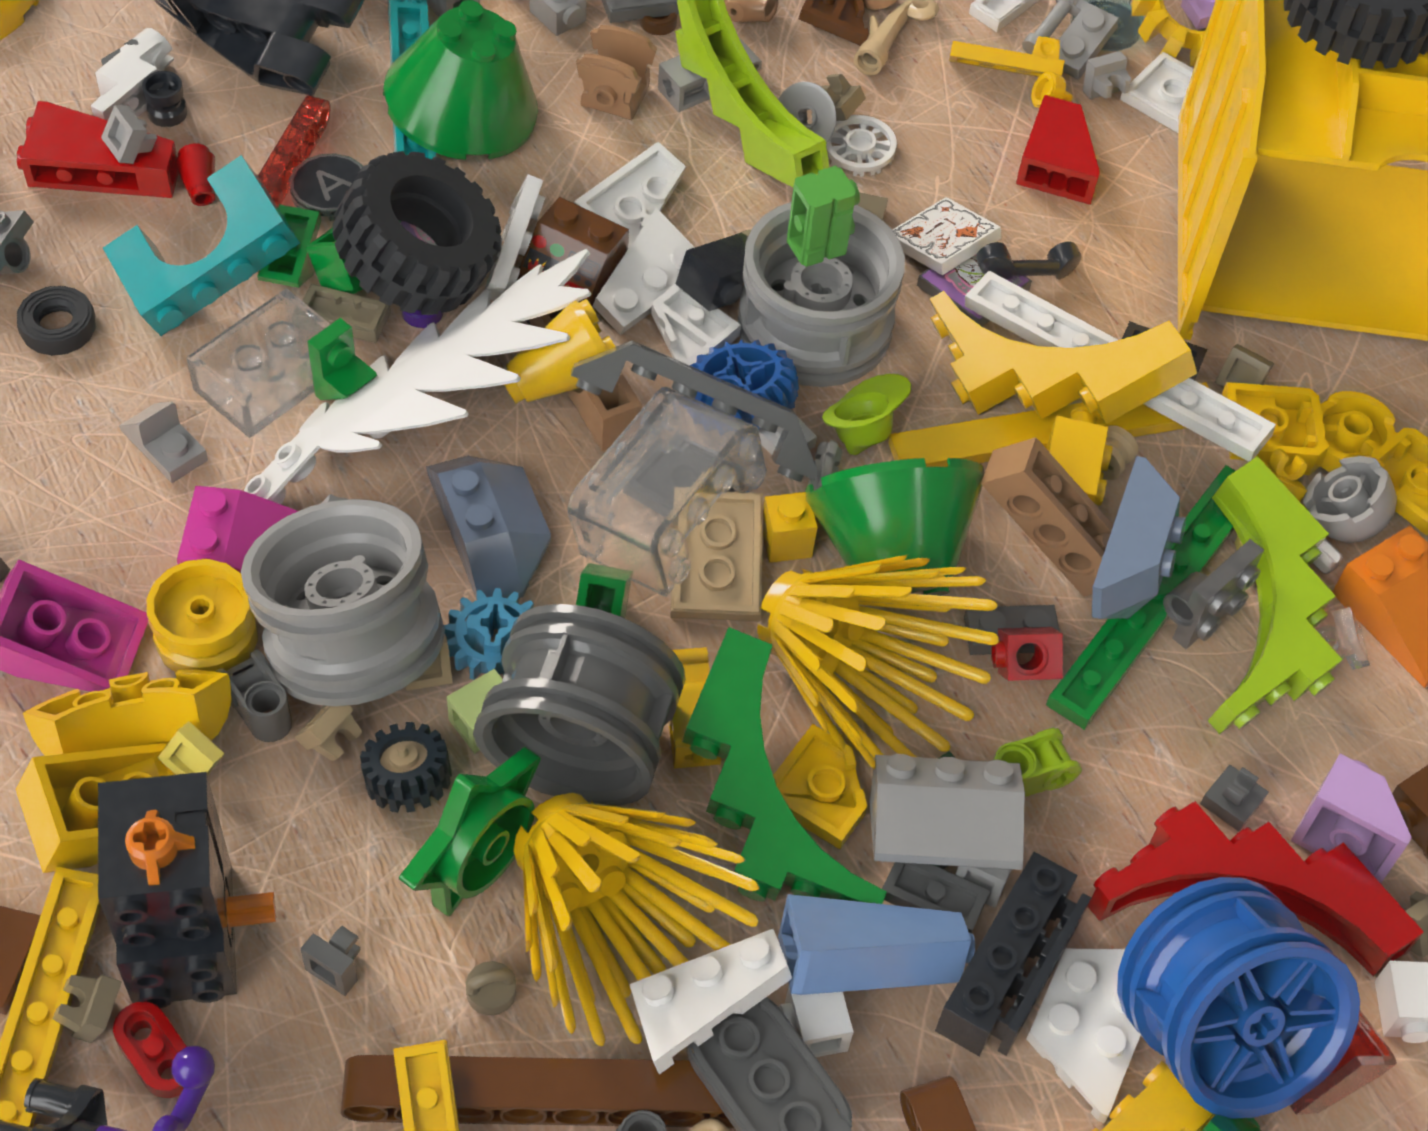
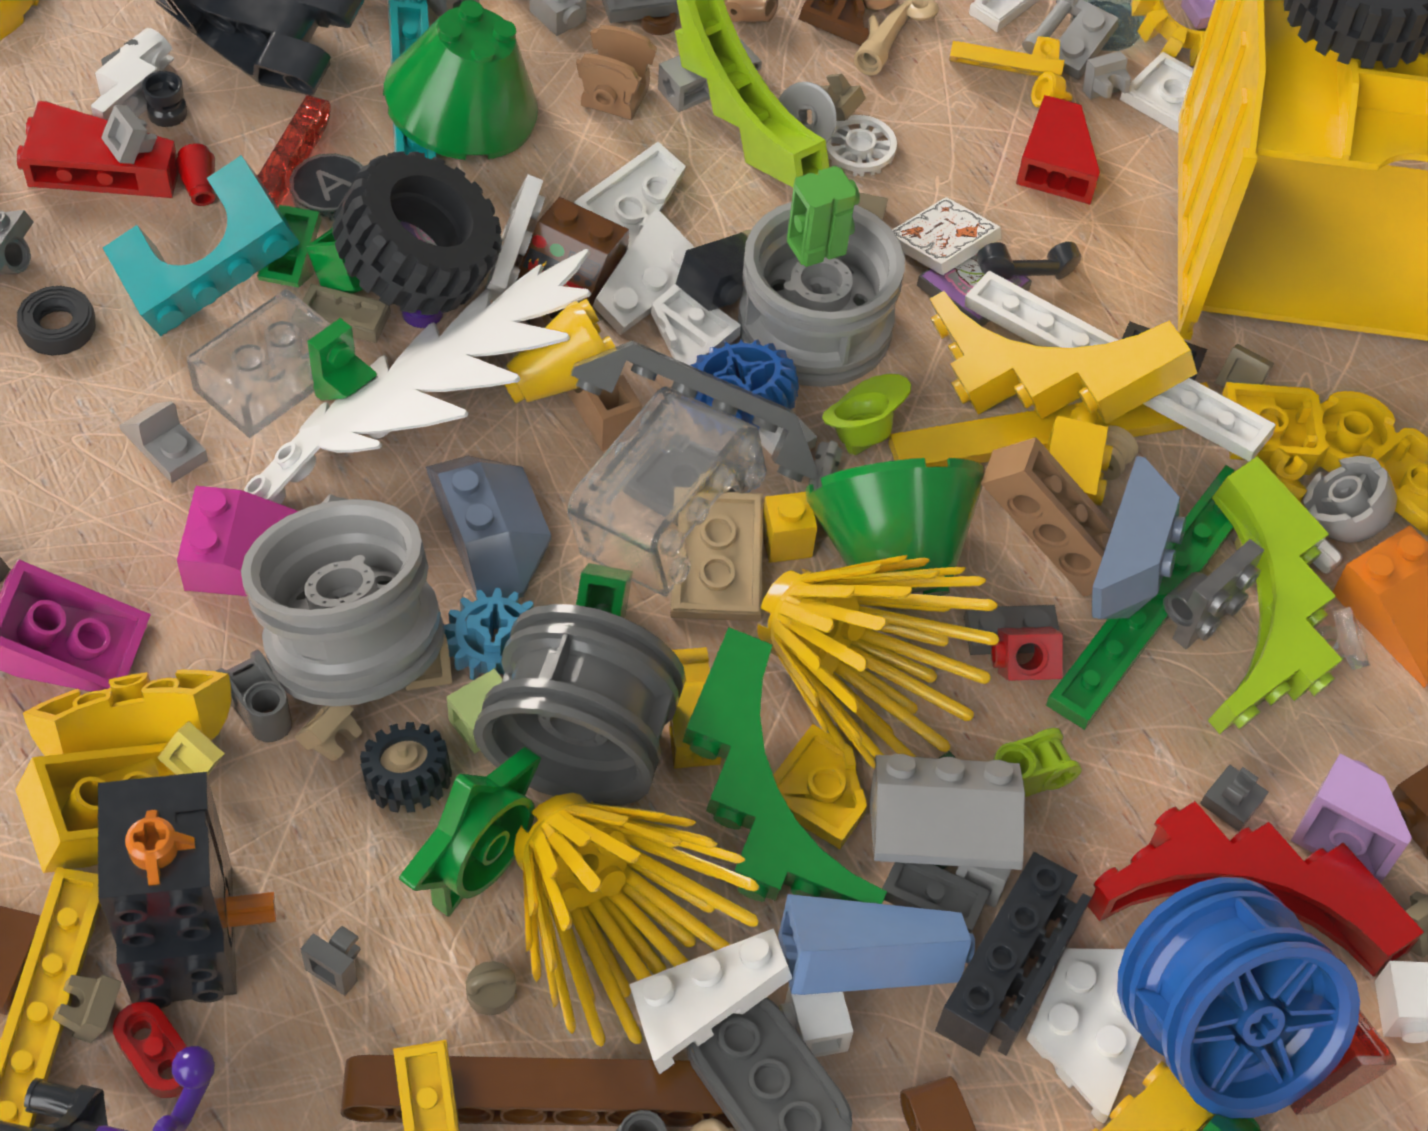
(201, 616): yellow wheel -> none

